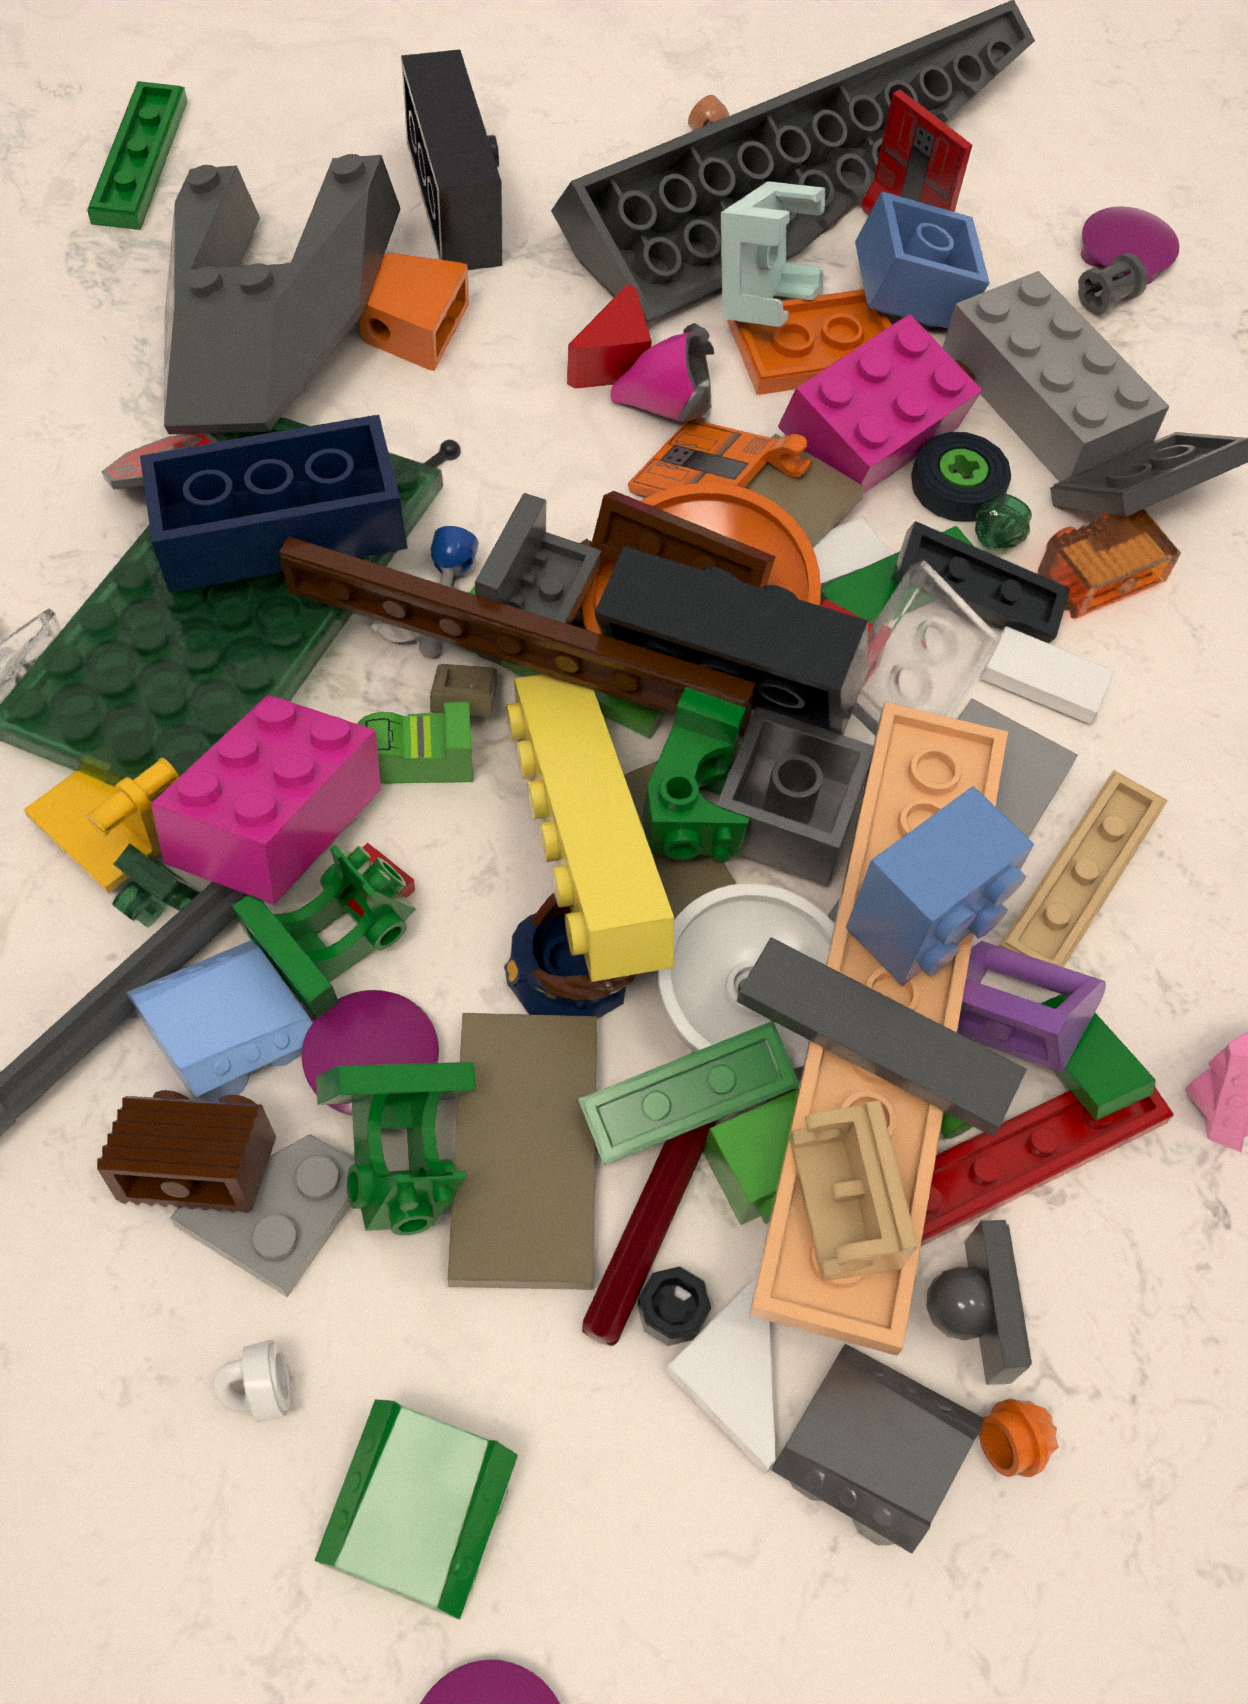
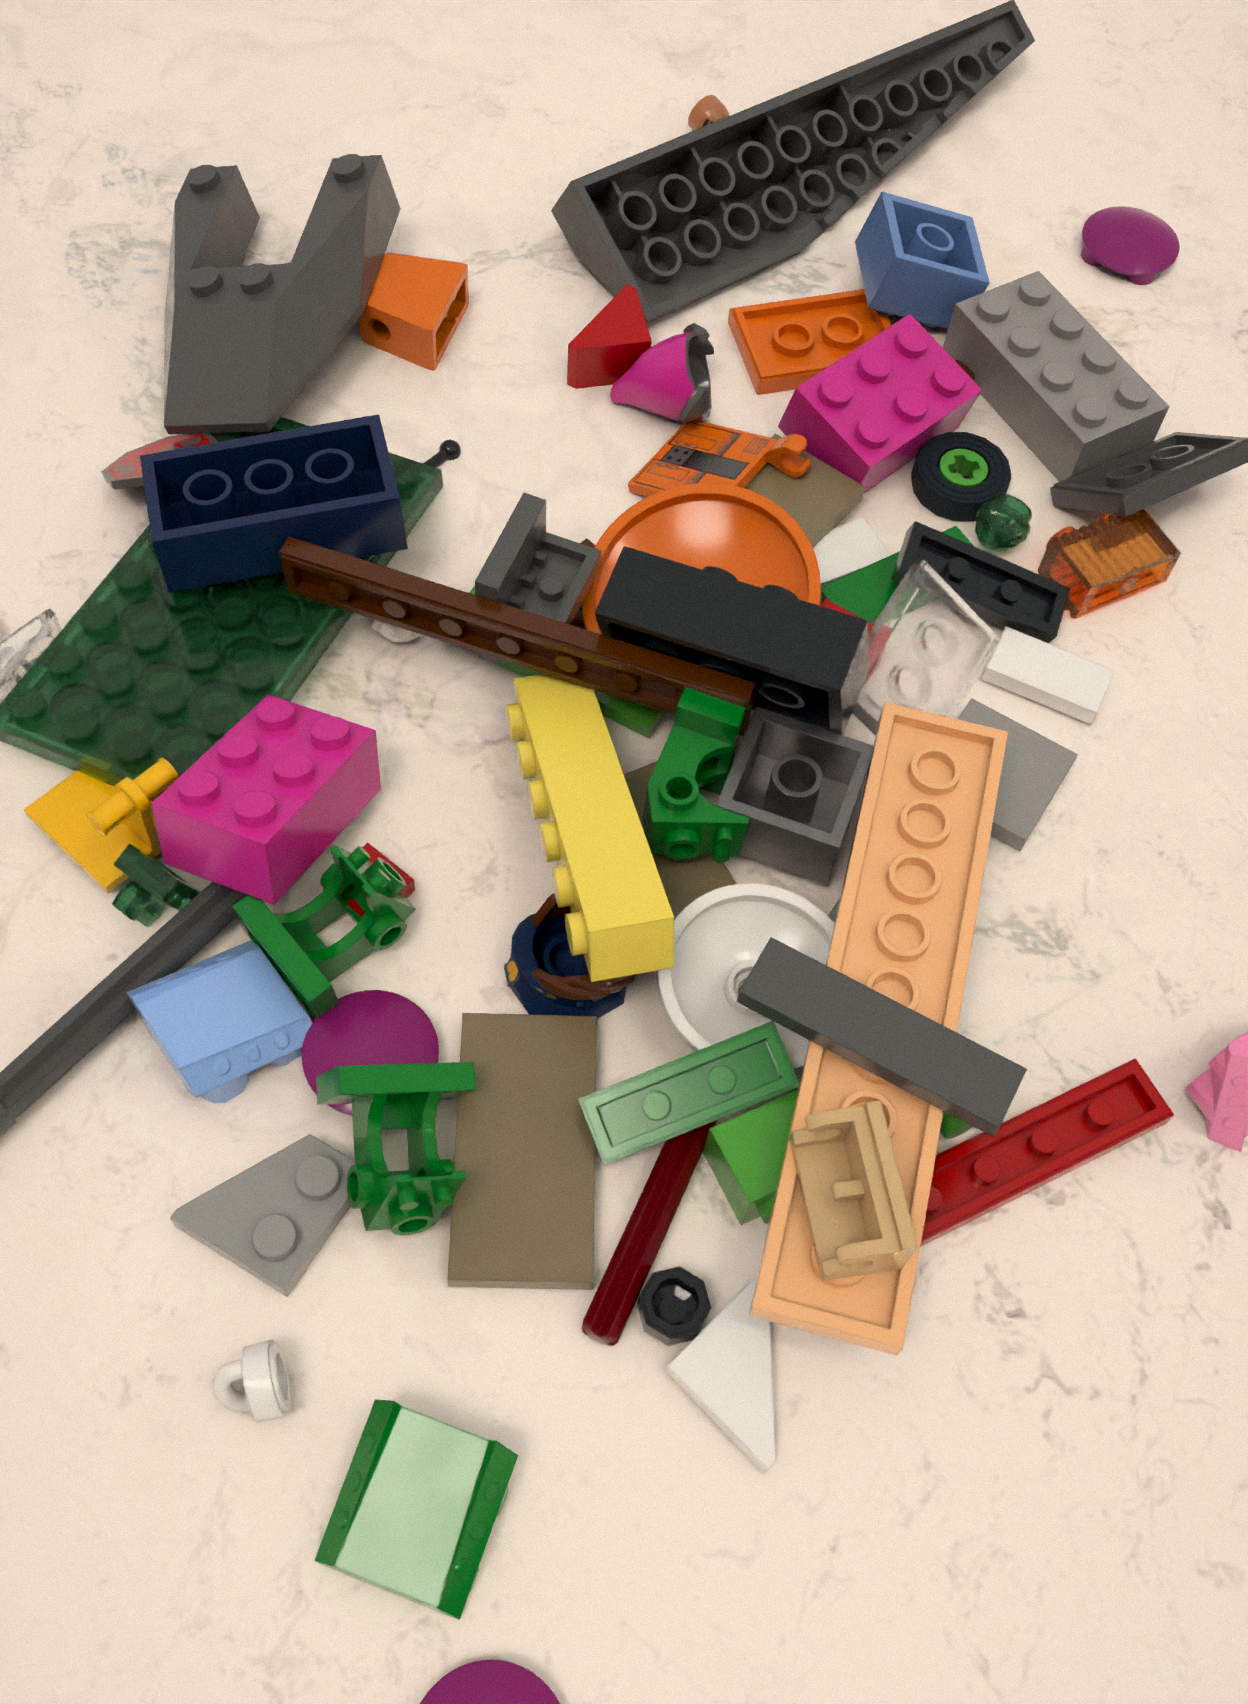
(137, 156): green tile -> none
(187, 1151): reddish brown brick -> none
(424, 745): bright green leg -> none
(453, 159): black brick -> none
(453, 555): blue hinge -> none
(464, 684): dark tan tile -> none
(651, 530): reddish brown plate -> none
(756, 253): light aqua panel -> none
(878, 1449): flat silver slope -> none
(918, 157): red flag -> none
(939, 886): medium blue brick -> none
(985, 1303): dark grey tile -> none
(1018, 1024): medium lavender tile -> none
(1018, 1438): orange plate -> none
(1085, 871): tan tile -> none
(1103, 1070): green tile -> none
(1112, 284): dark grey bush -> none

